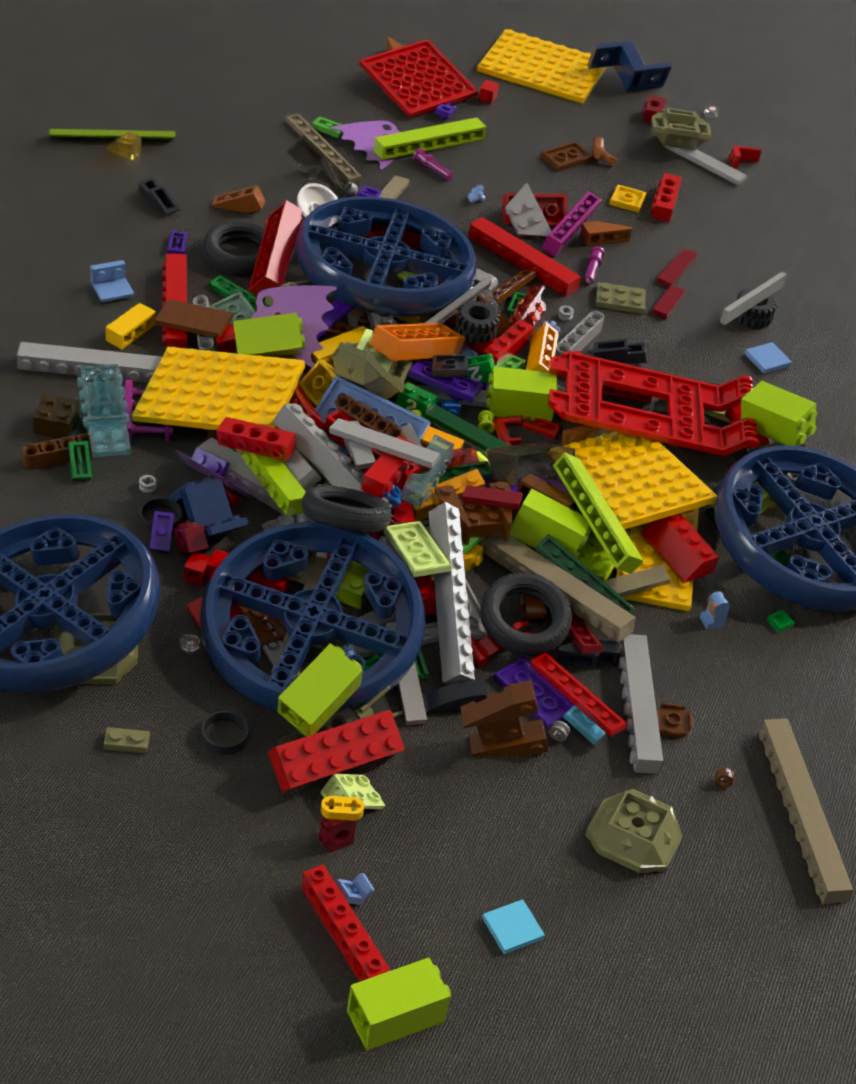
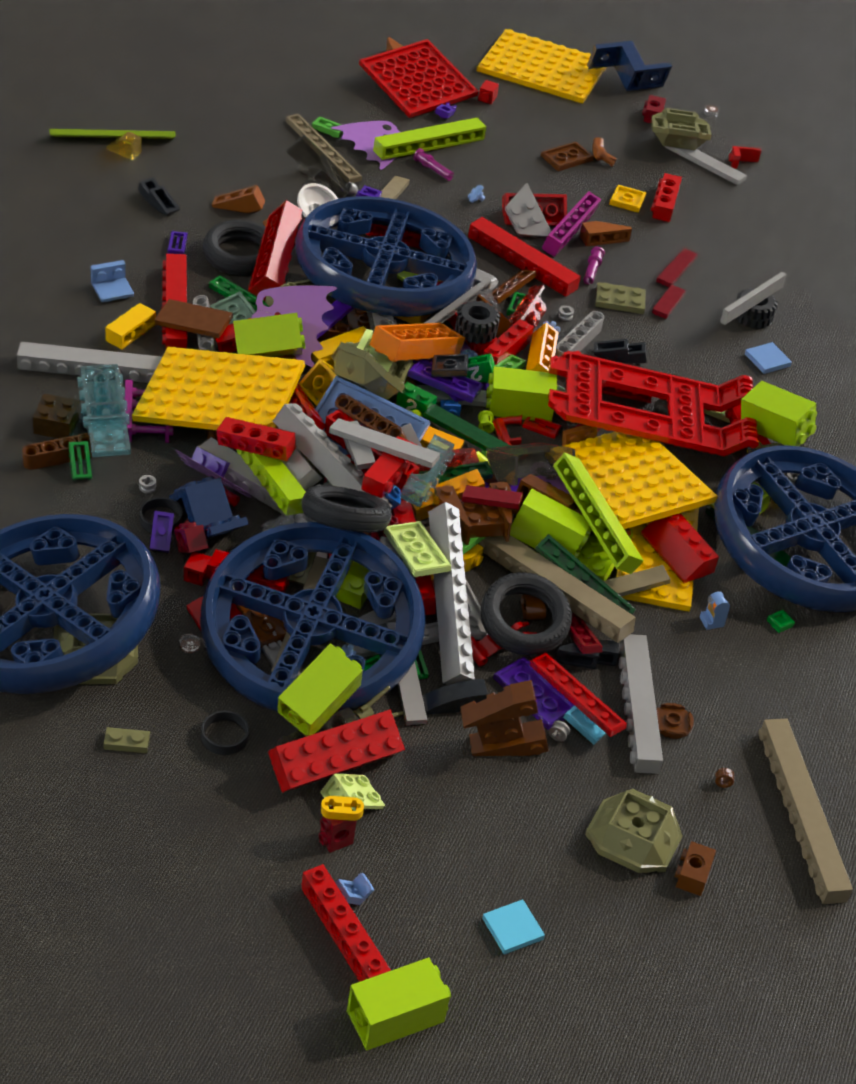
(695, 869): none -> reddish brown brick

